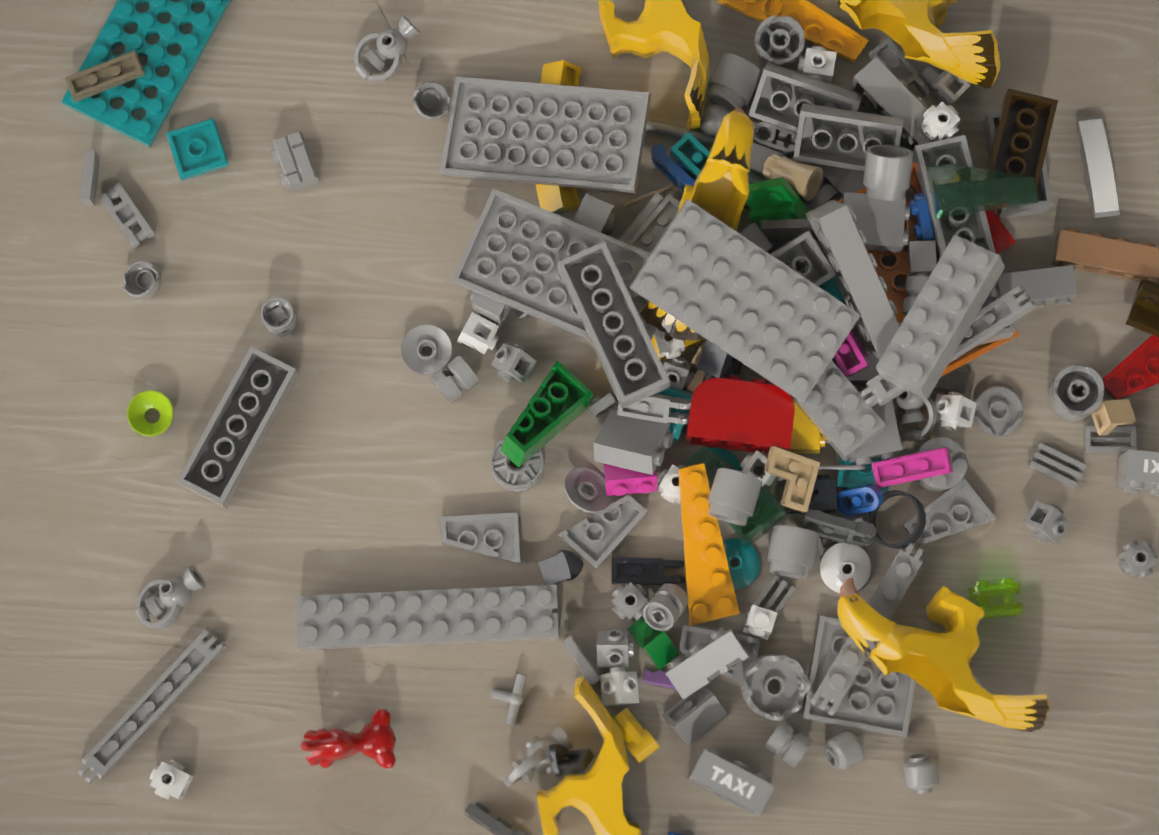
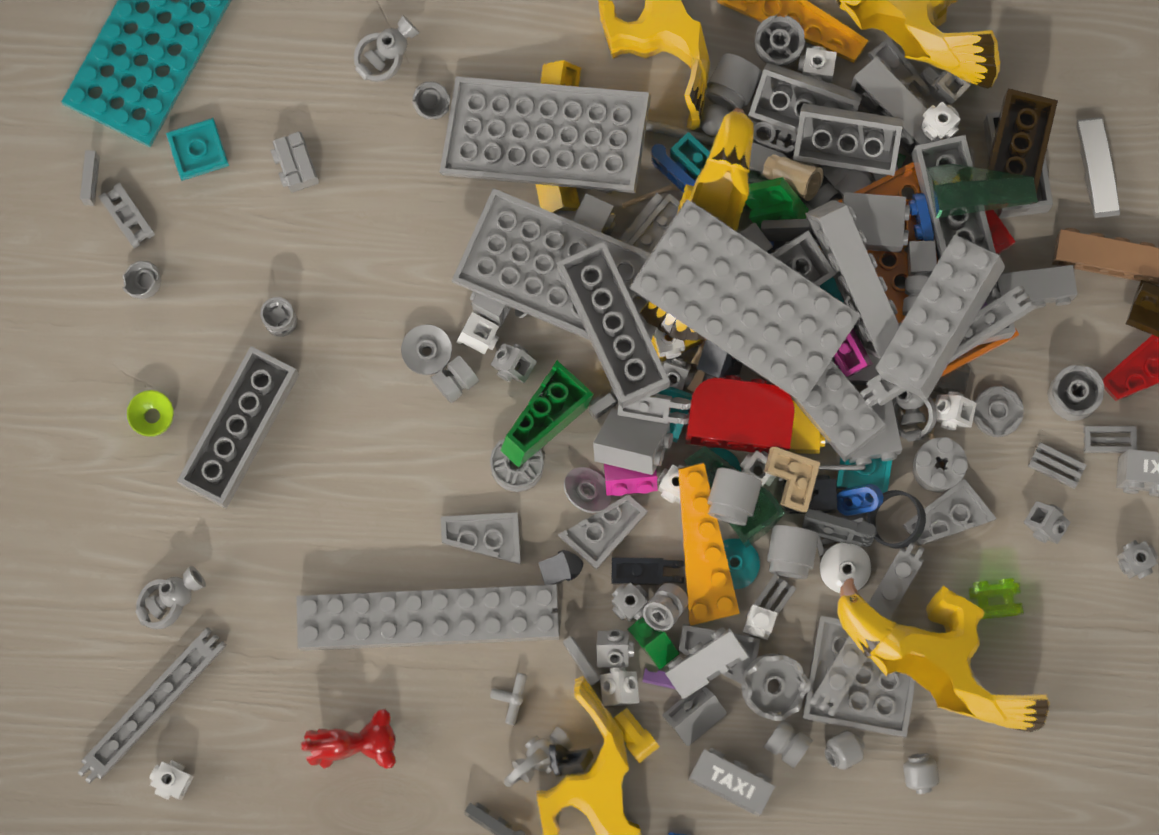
(104, 76): dark tan tile -> none
(887, 172): light grey piece -> none
(912, 467): dark pink tile -> none
(1111, 414): tan panel -> none

